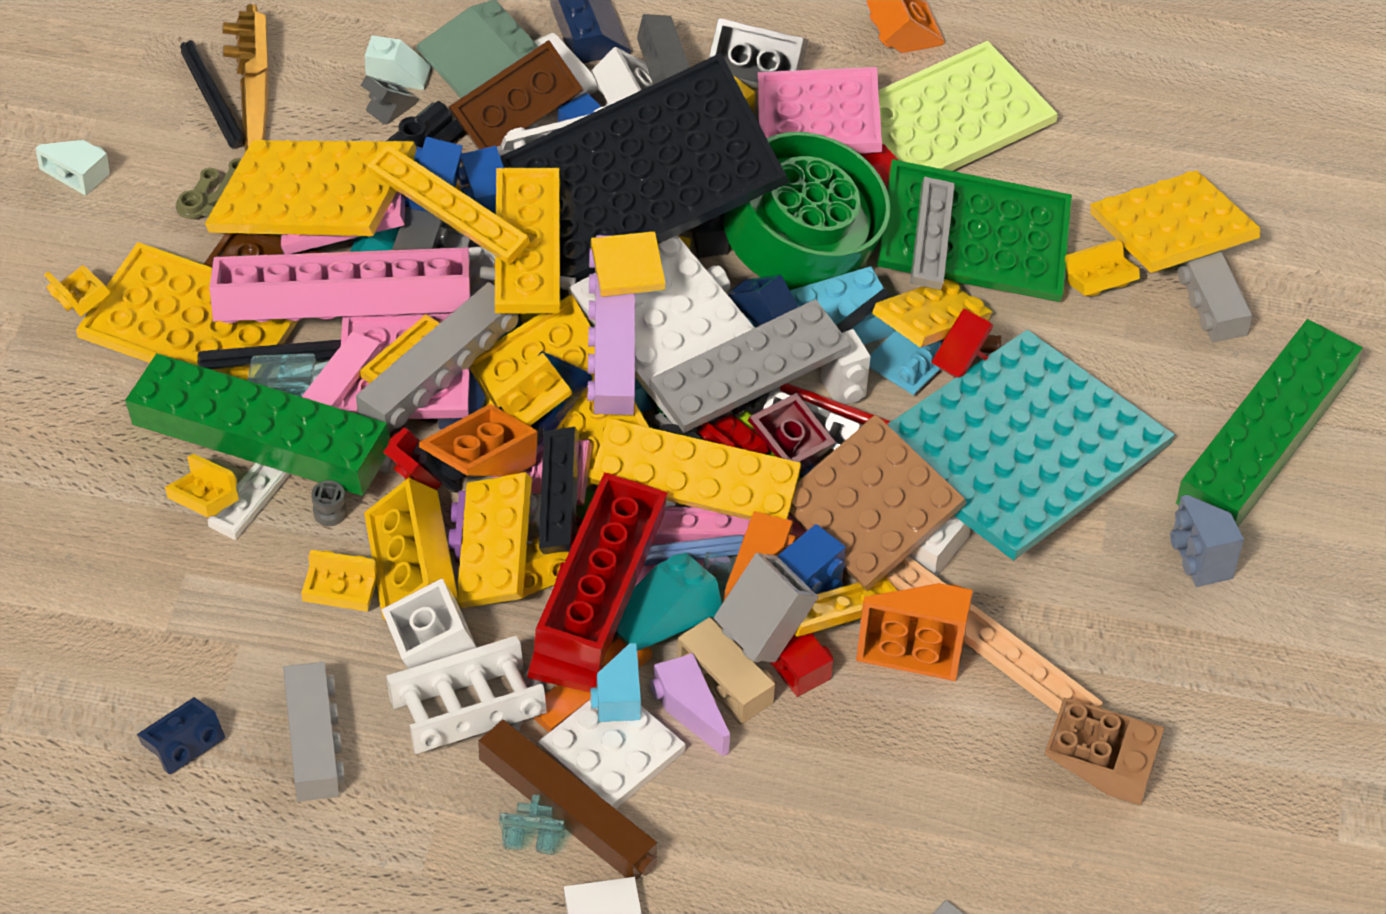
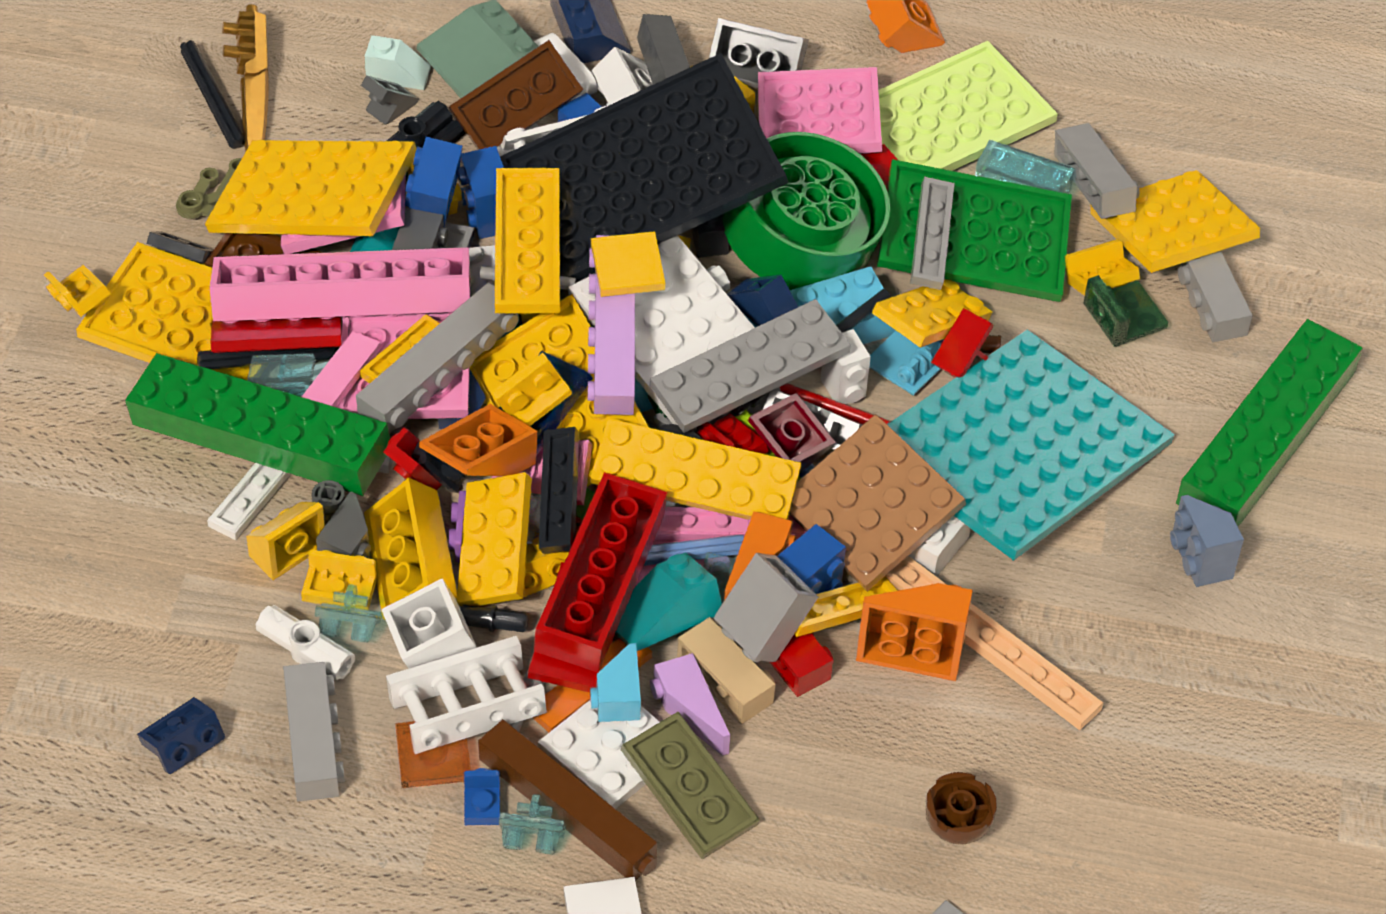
(74, 163): light aqua slope -> none
(180, 246): none -> black plate
(206, 487): yellow bracket -> none
(275, 334): none -> red tile
(286, 538): none -> yellow slope
(290, 634): none -> white piece
(332, 615): none -> clear light blue hips
(346, 530): none -> dark grey slope
(431, 767): none -> clear orange tile
(448, 204): yellow plate -> none
(482, 797): none -> blue bracket
(495, 618): none -> black axle
(690, 785): none -> olive tile
(960, 808): none -> reddish brown cylinder
(1023, 168): none -> clear light blue brick
(1096, 171): none -> light grey brick
(1105, 749): medium nougat slope -> none
(1123, 311): none -> clear green bracket

